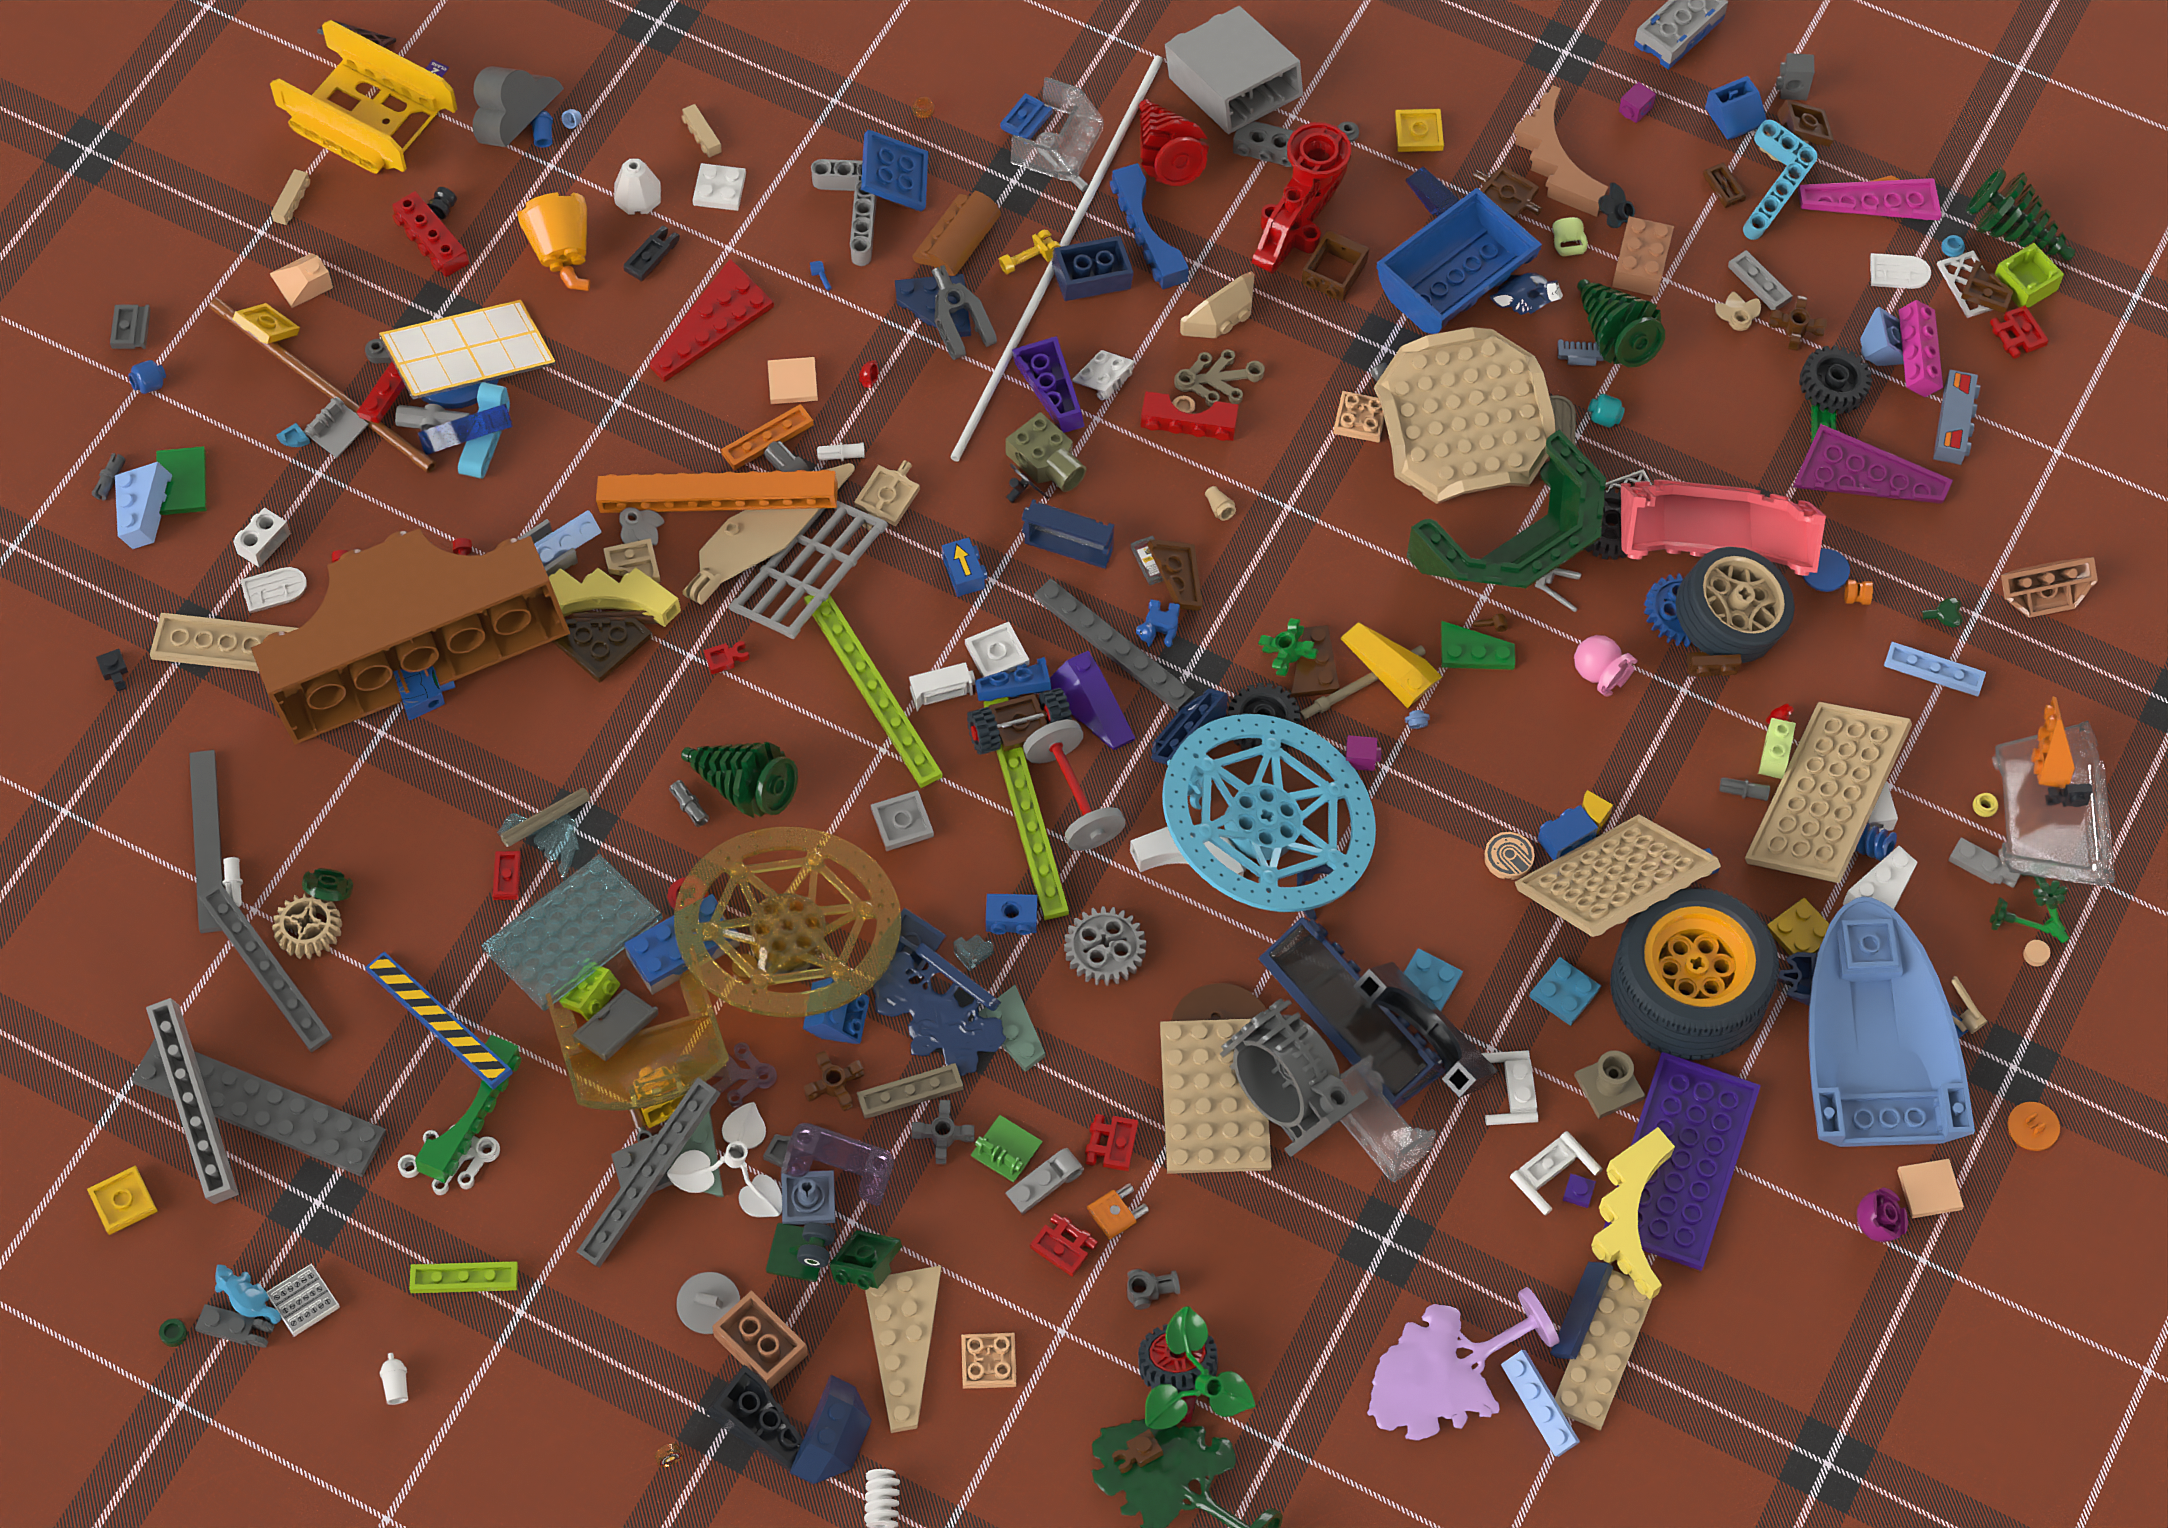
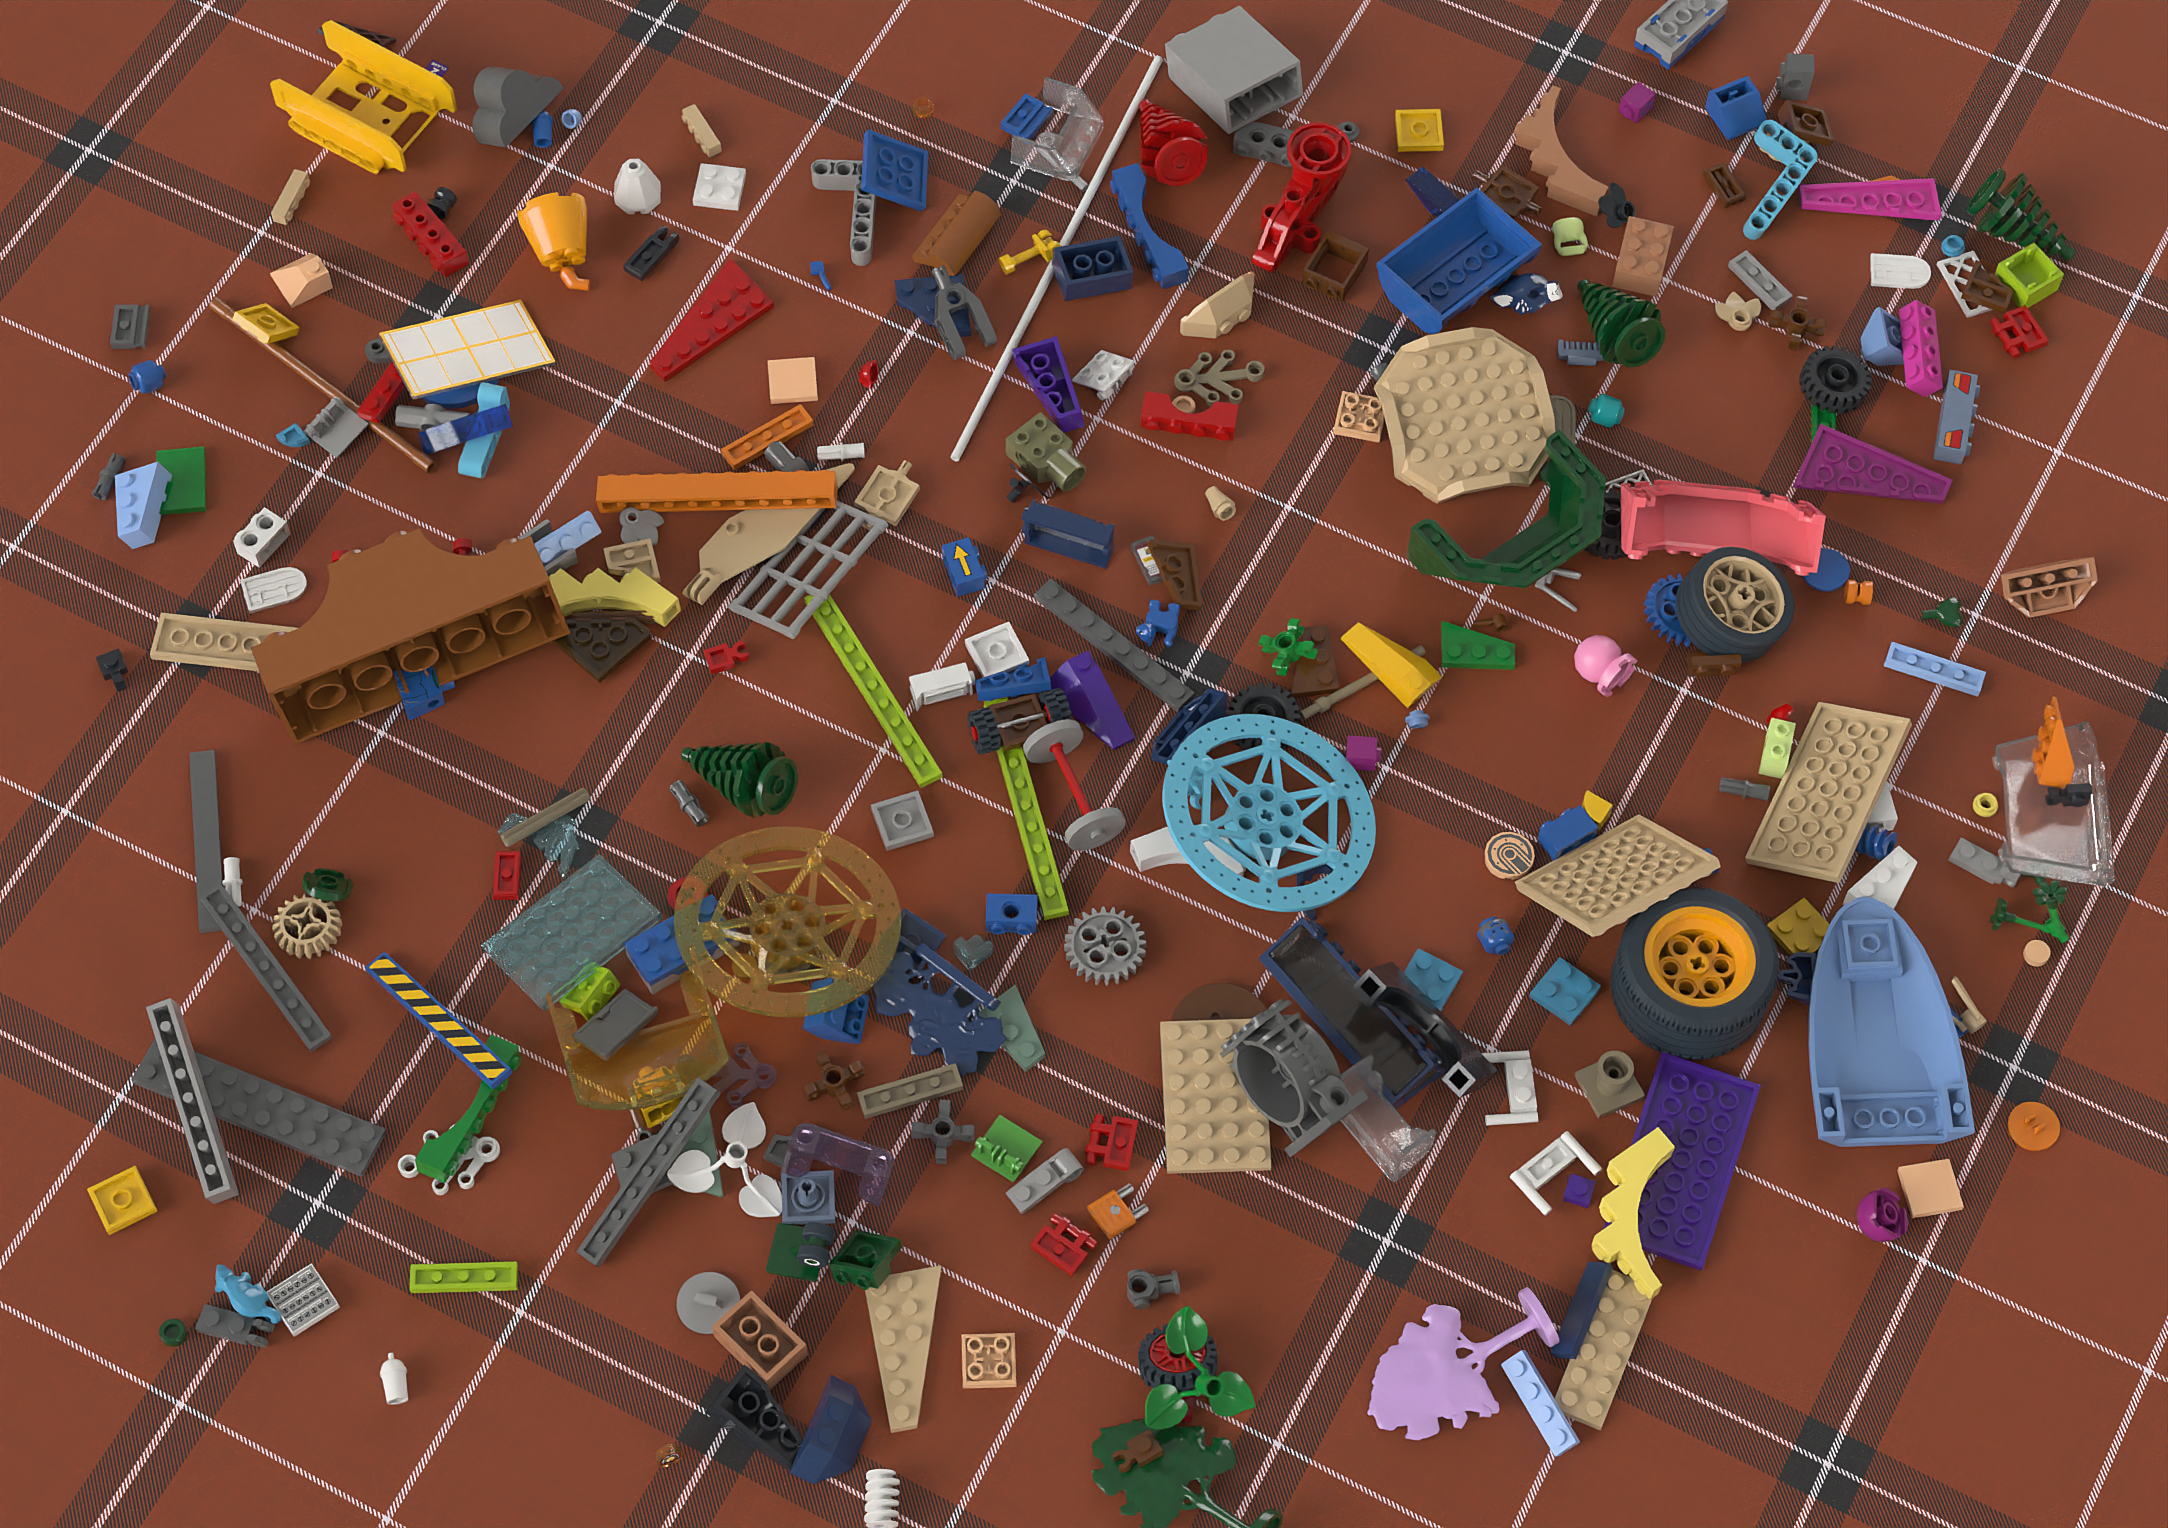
(1495, 936): none -> blue head

